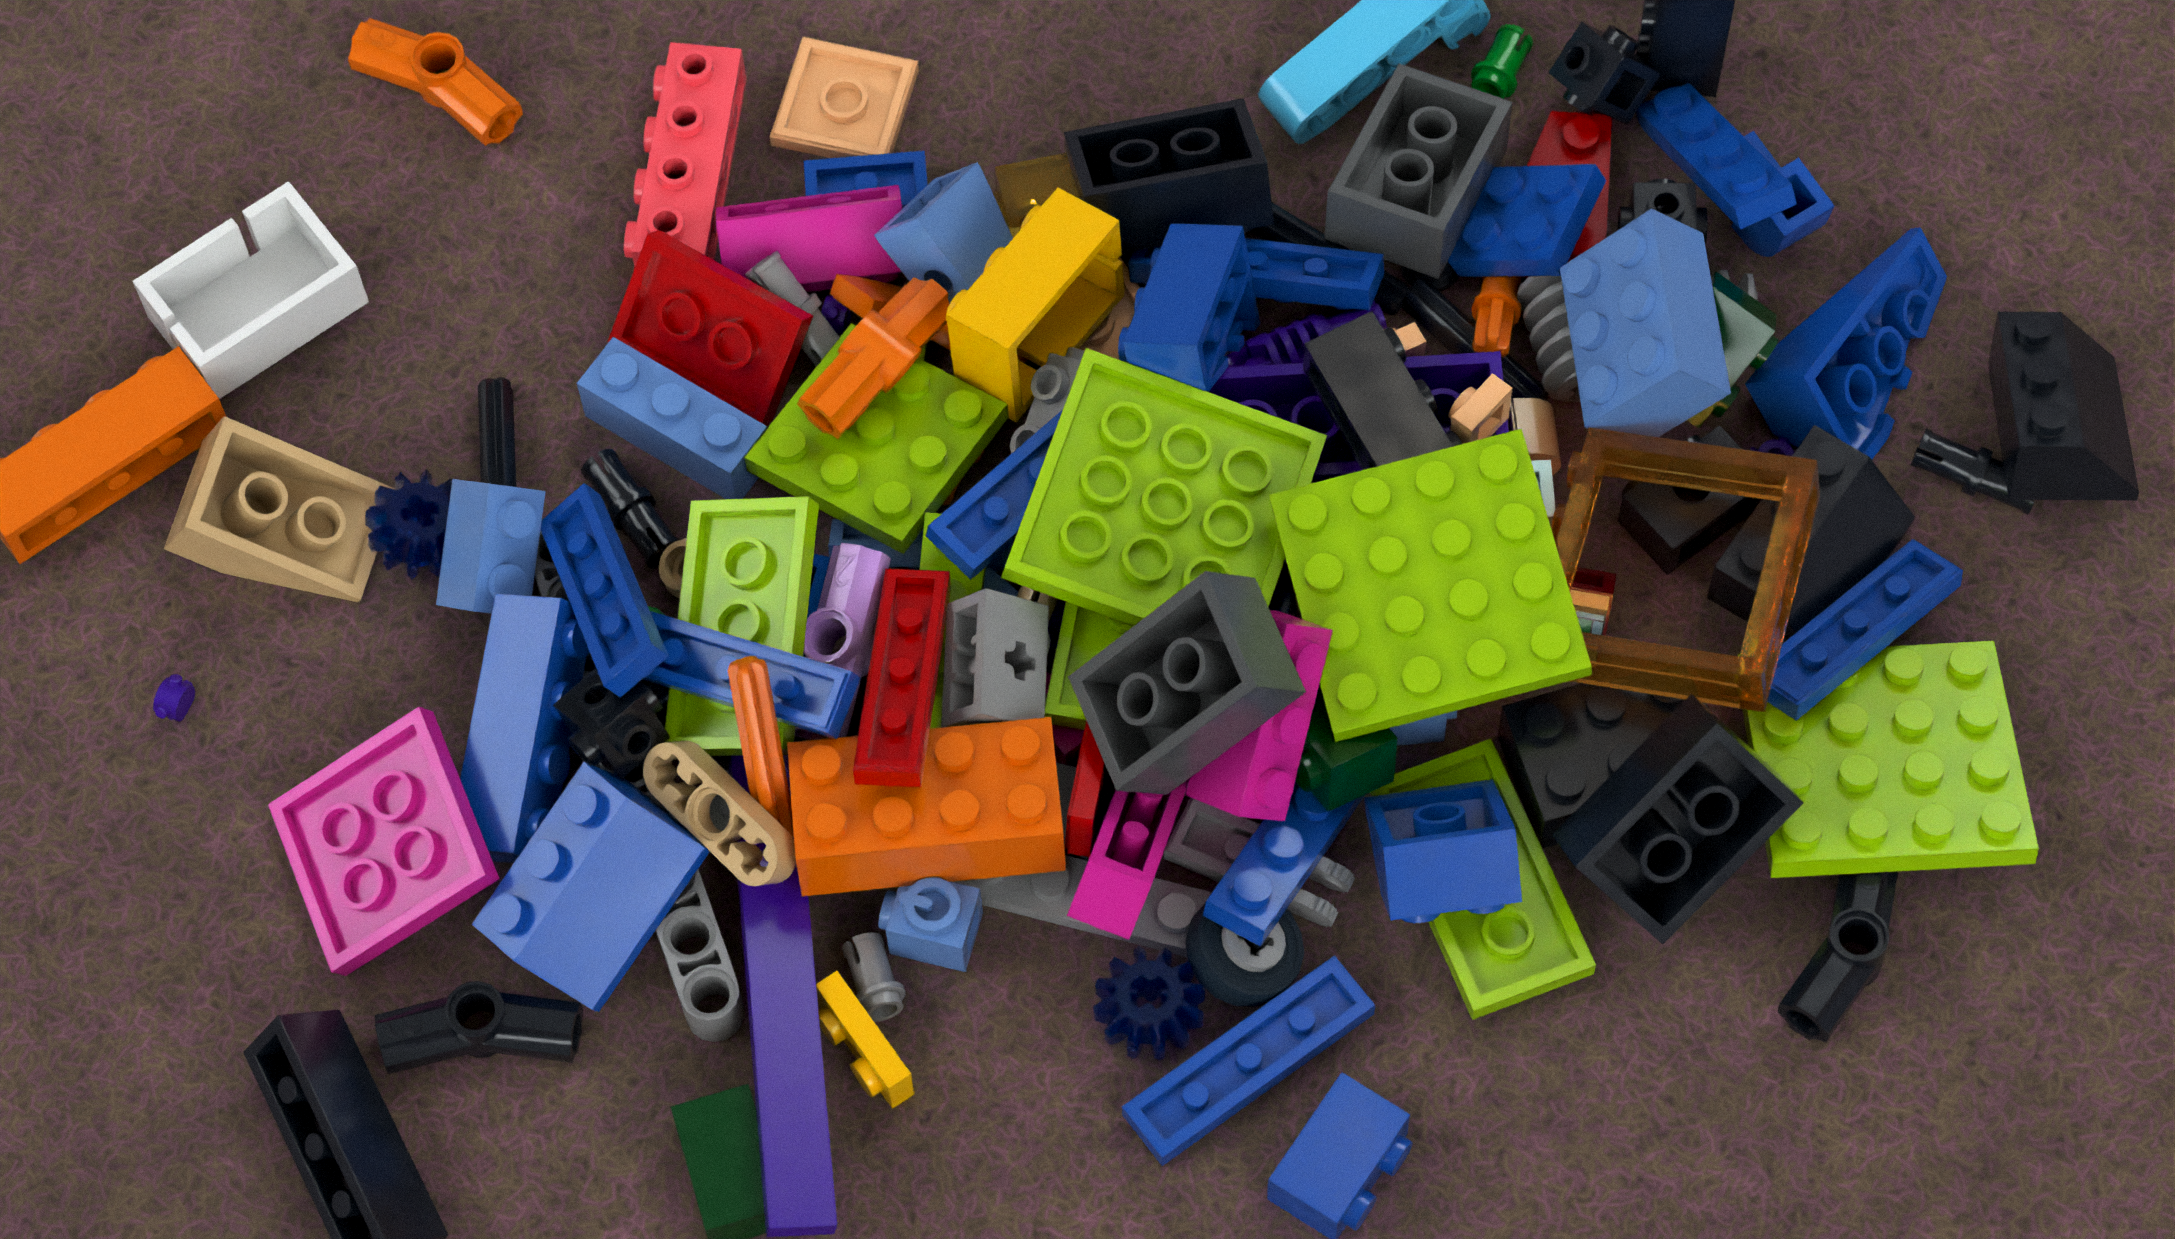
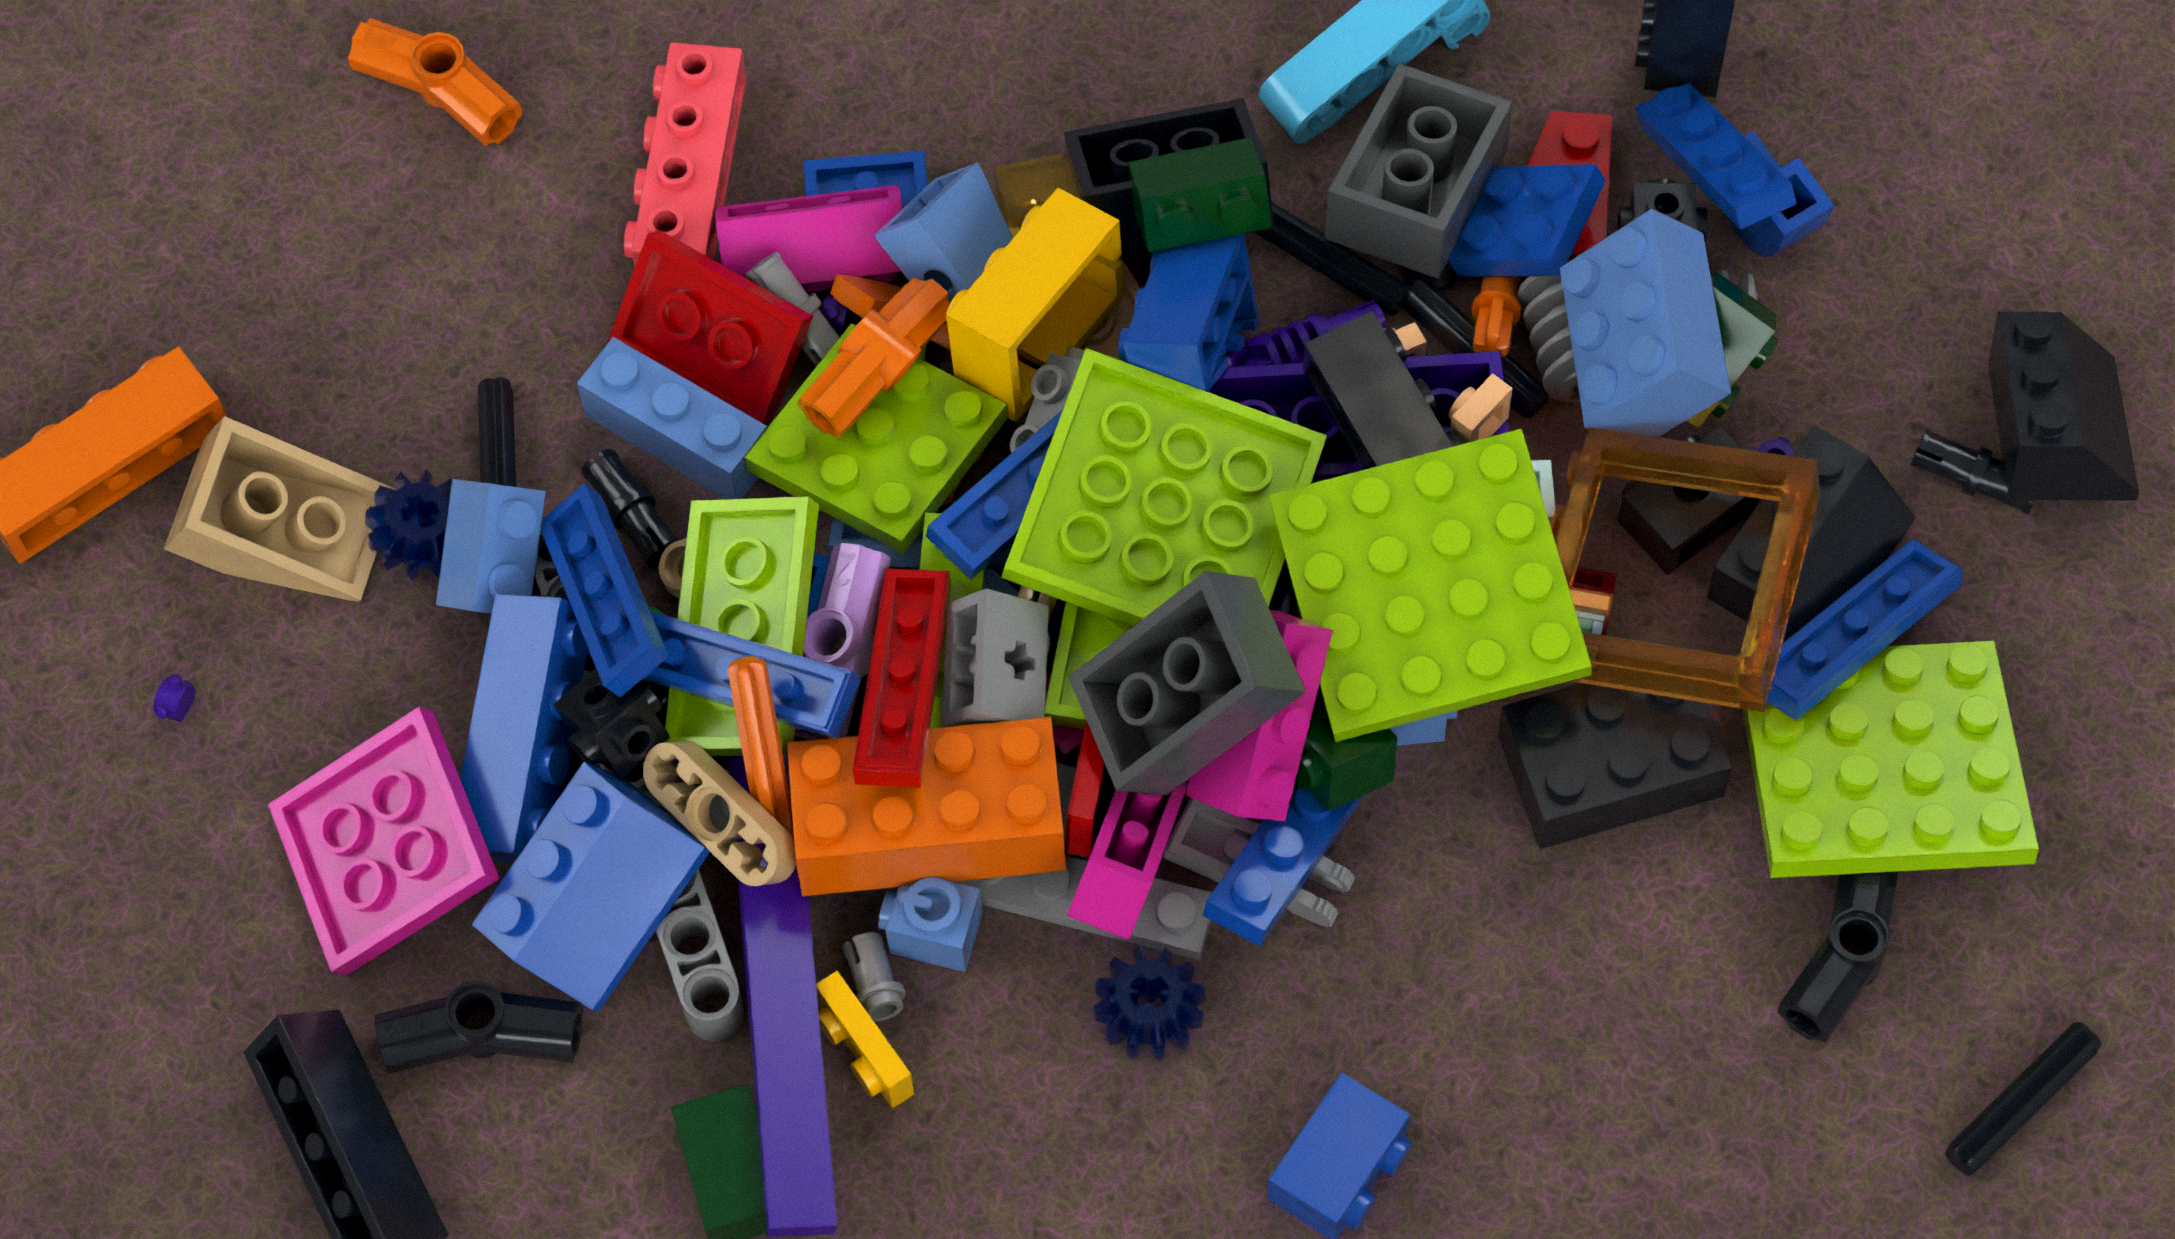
(249, 311): white piece -> none
(843, 101): light nougat tile -> none
(1200, 194): none -> dark green brick
(1234, 972): black wheel -> none
(1248, 1060): blue plate -> none
(1299, 273): blue plate -> none
(1444, 851): blue slope -> none
(1501, 64): green pin -> none
(1525, 944): lime plate -> none
(1538, 427): tan brick -> none
(1592, 67): black brick -> none
(1677, 819): black brick -> none
(1852, 351): blue wedge -> none
(2023, 1098): none -> black axle

